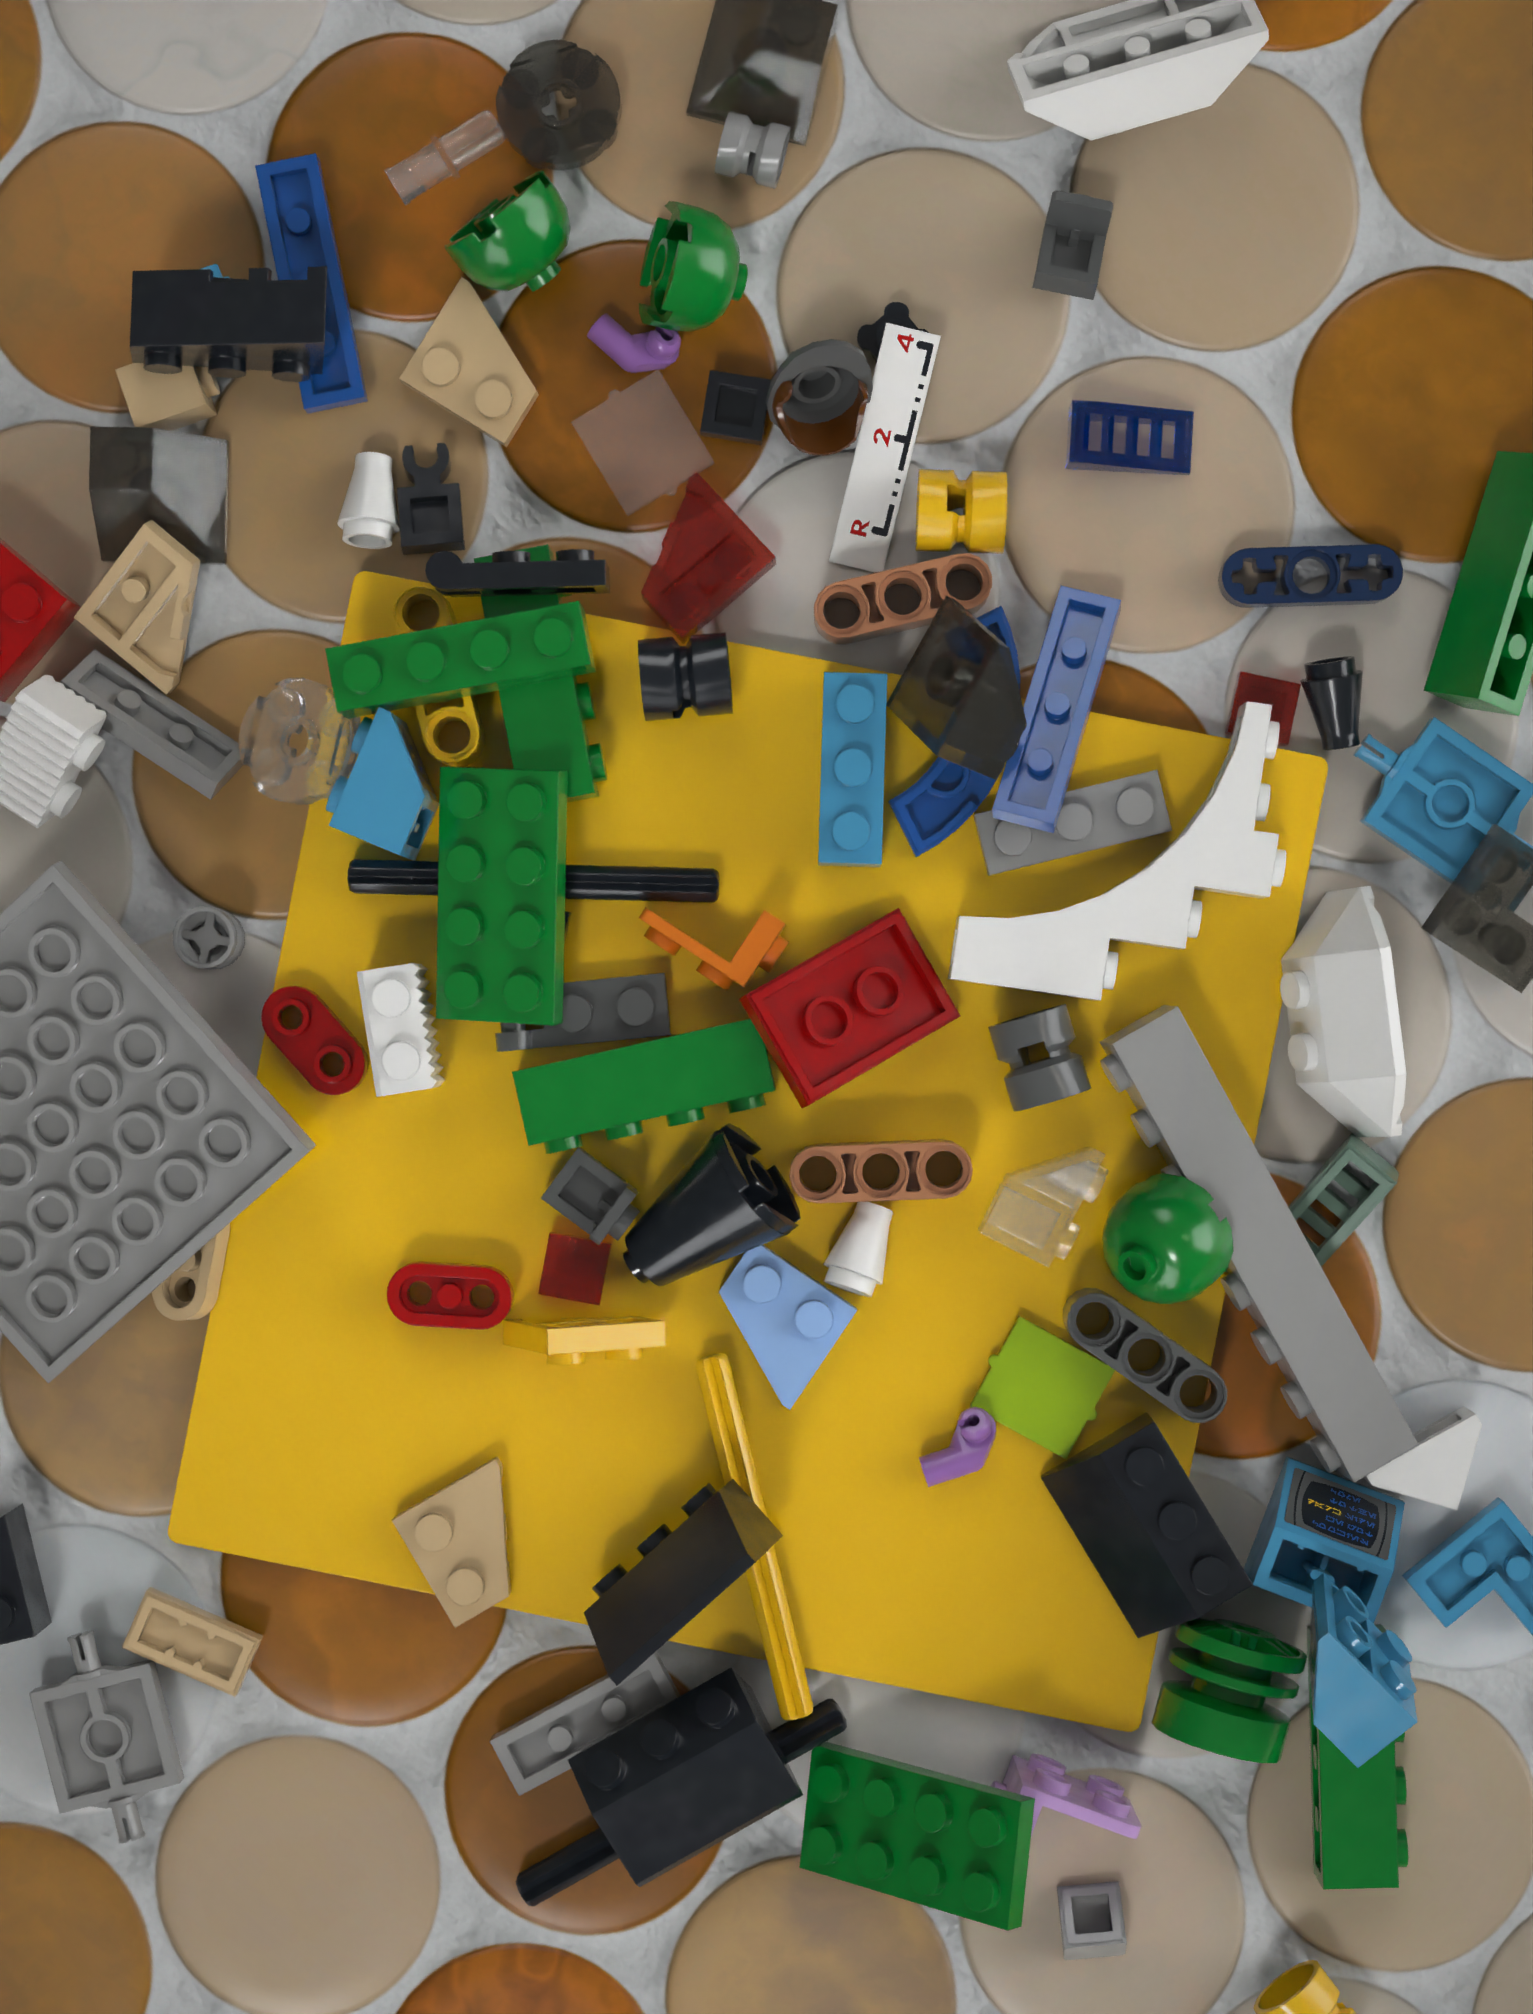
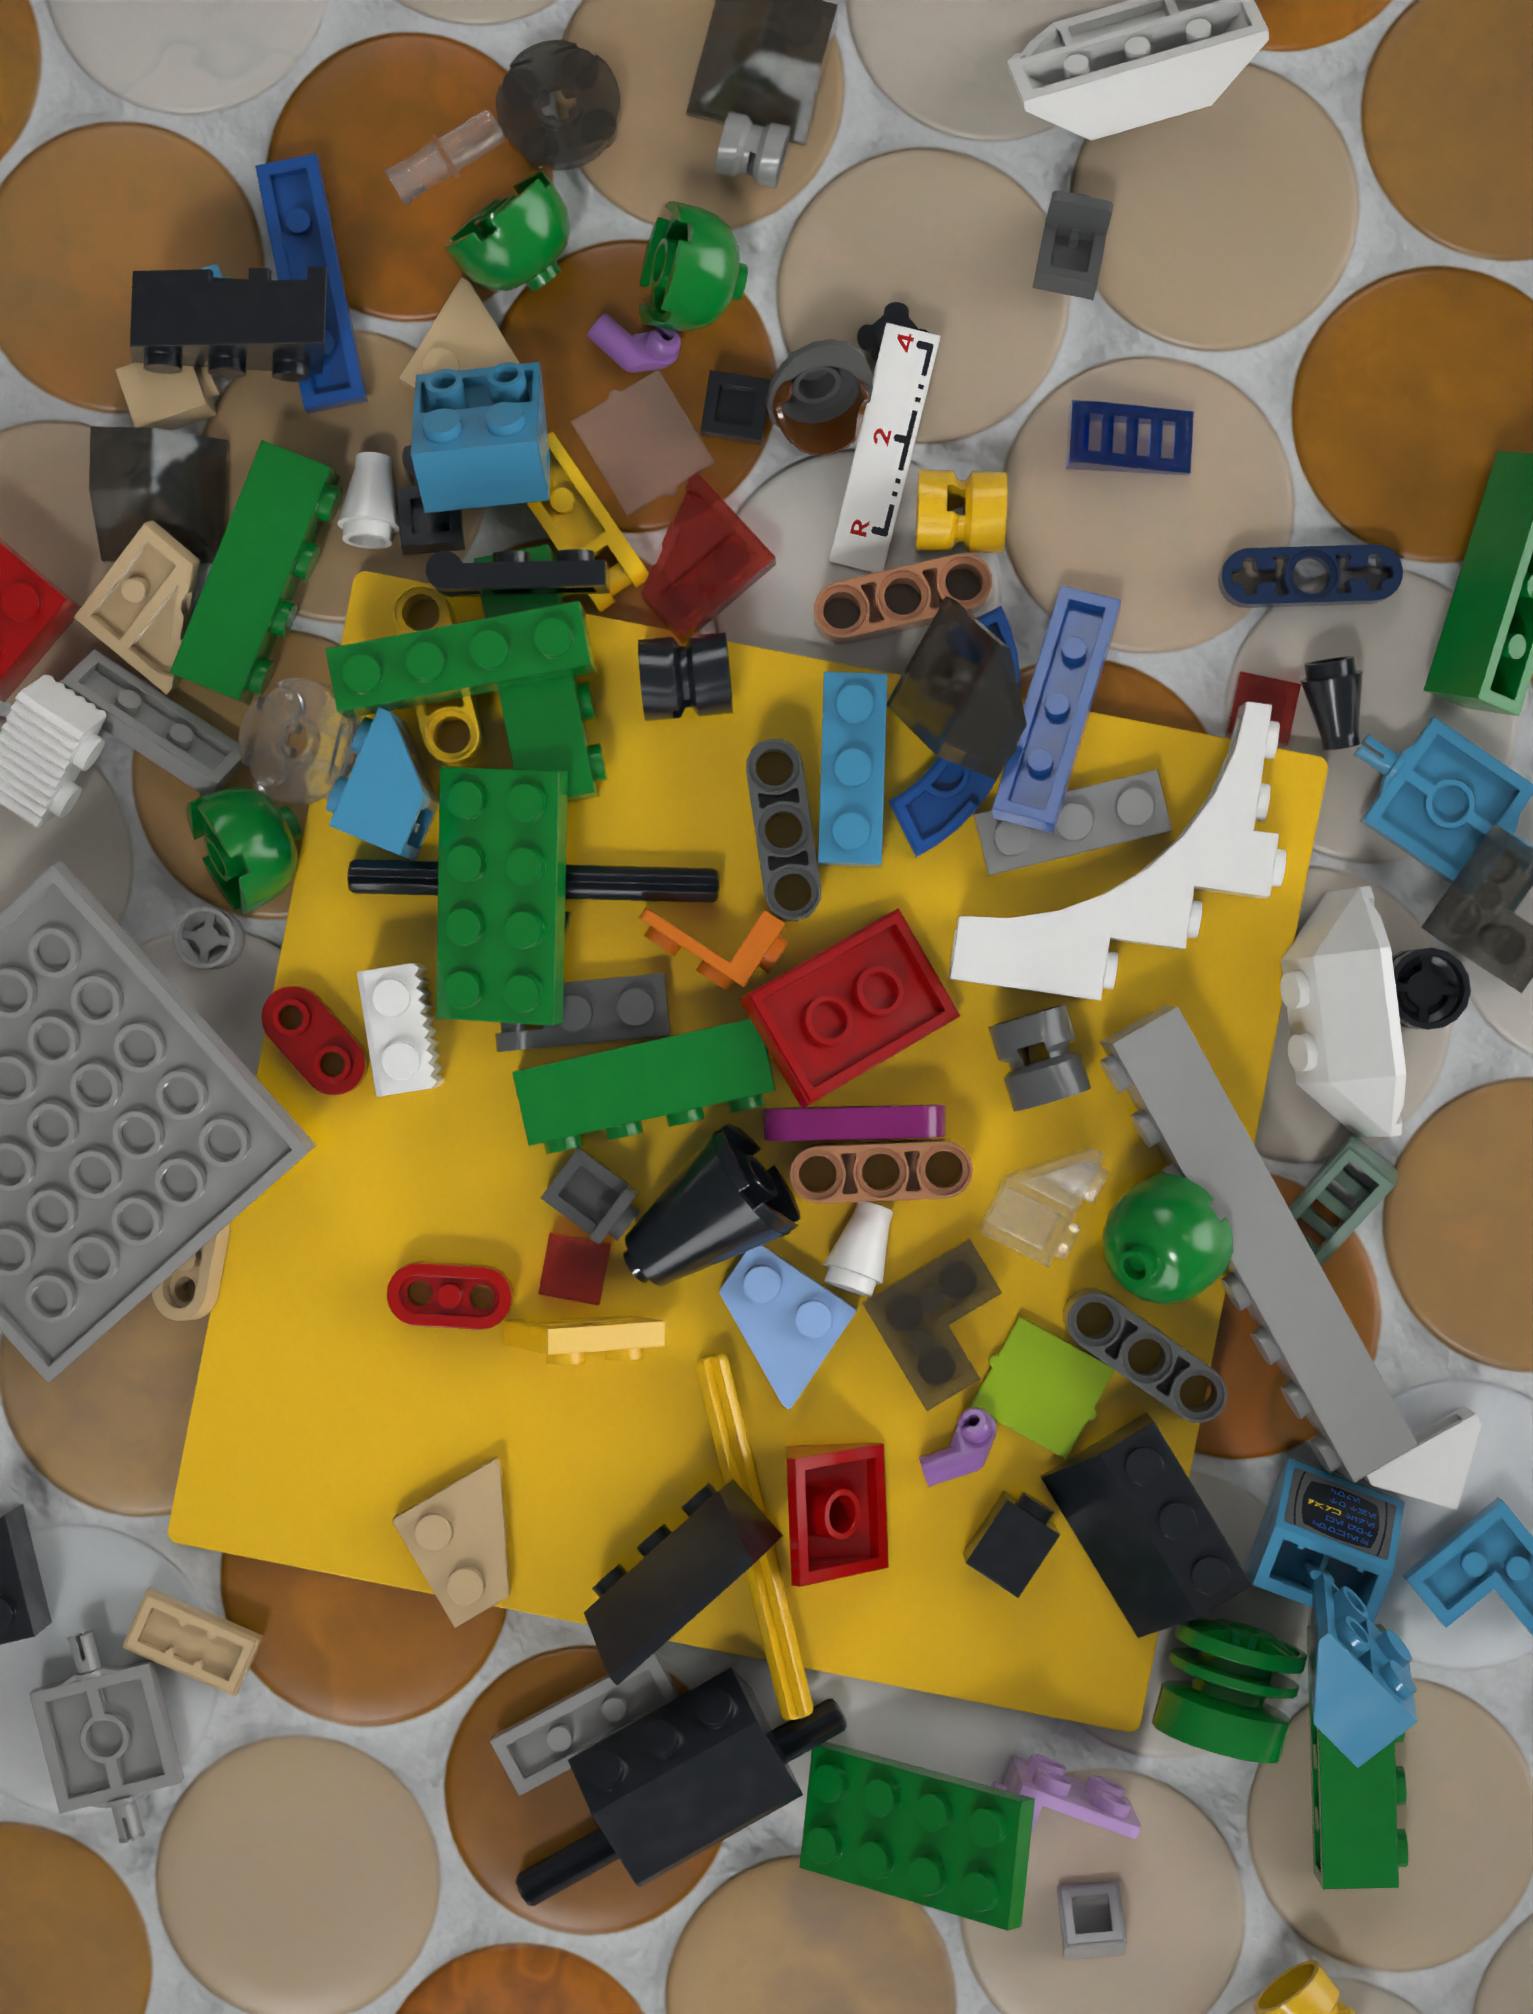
(246, 844): none -> green cylinder
(257, 573): none -> green brick
(480, 437): none -> dark azure slope
(580, 521): none -> yellow plate
(783, 799): none -> dark grey beam
(836, 1511): none -> red slope
(854, 1122): none -> magenta beam
(917, 1316): none -> clear smoke plate
(1012, 1541): none -> black brick
(1430, 988): none -> black wheel

